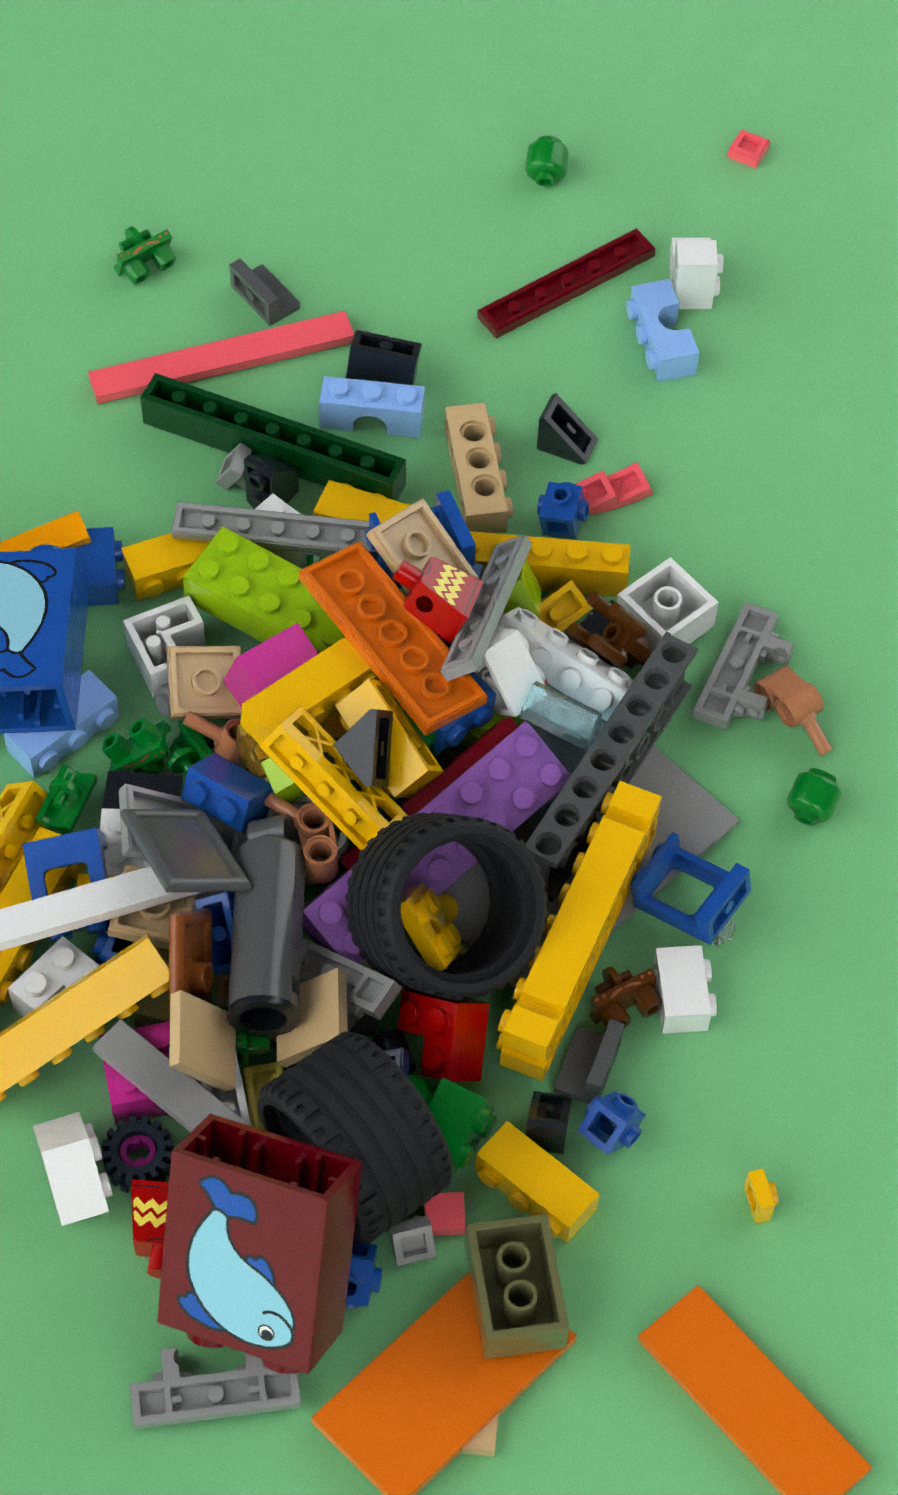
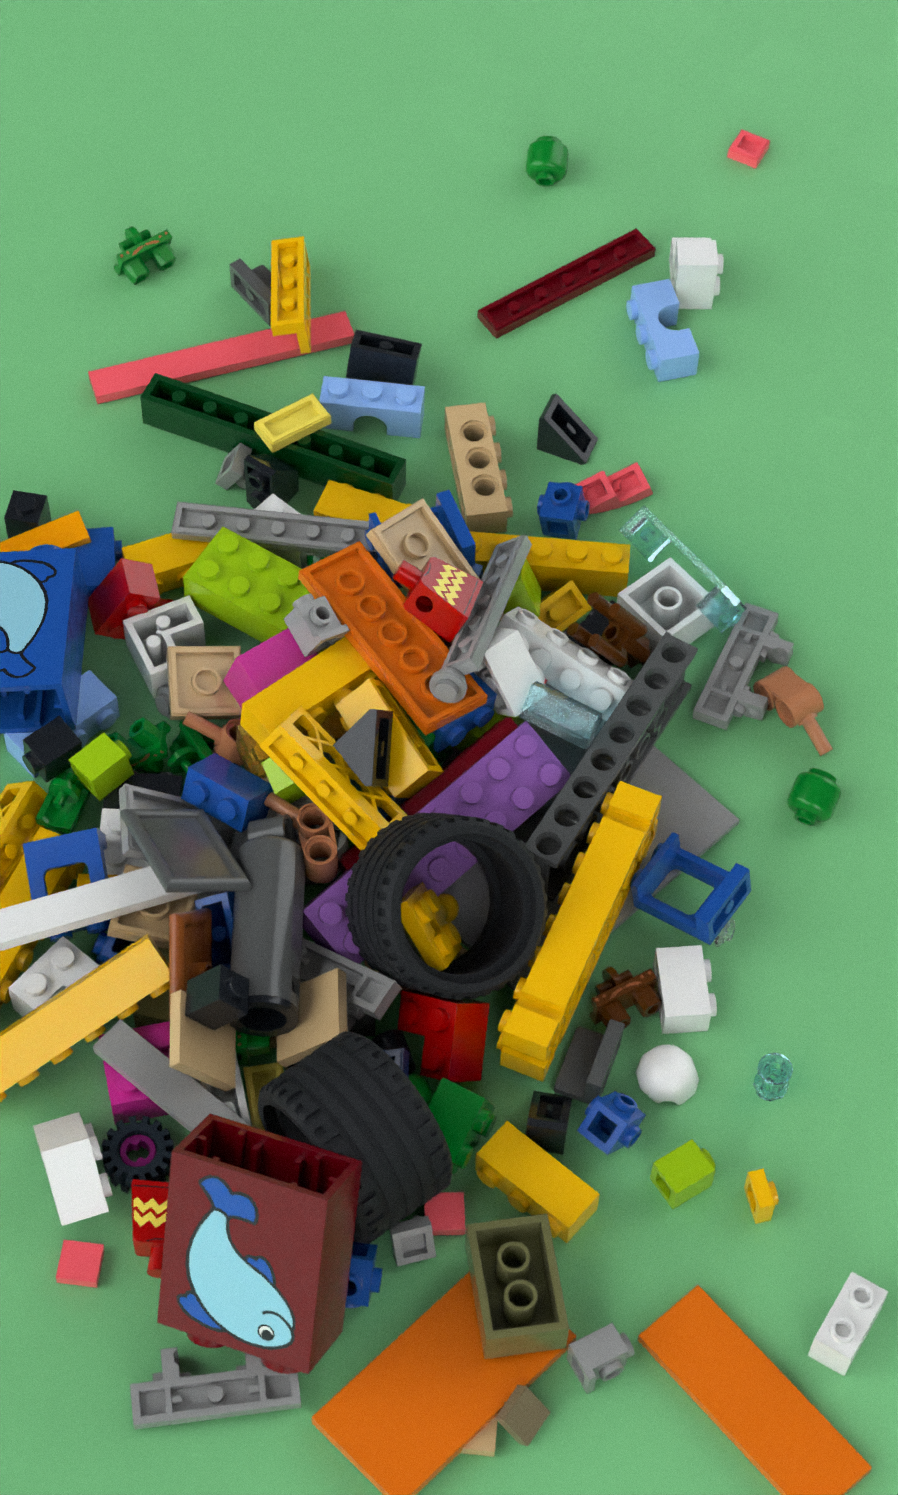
(26, 512): none -> black brick
(50, 748): none -> black brick
(80, 1263): none -> coral tile
(102, 765): none -> lime brick
(123, 594): none -> red brick
(217, 997): none -> black brick
(291, 290): none -> yellow fence
(292, 423): none -> light yellow tile
(314, 624): none -> light grey brick
(448, 685): none -> light grey plate
(522, 1415): none -> dark tan tile
(599, 1356): none -> light grey brick
(652, 537): none -> clear light blue panel
(667, 1074): none -> white hair
(683, 1173): none -> lime brick
(765, 1069): none -> clear light blue bush
(847, 1323): none -> white brick

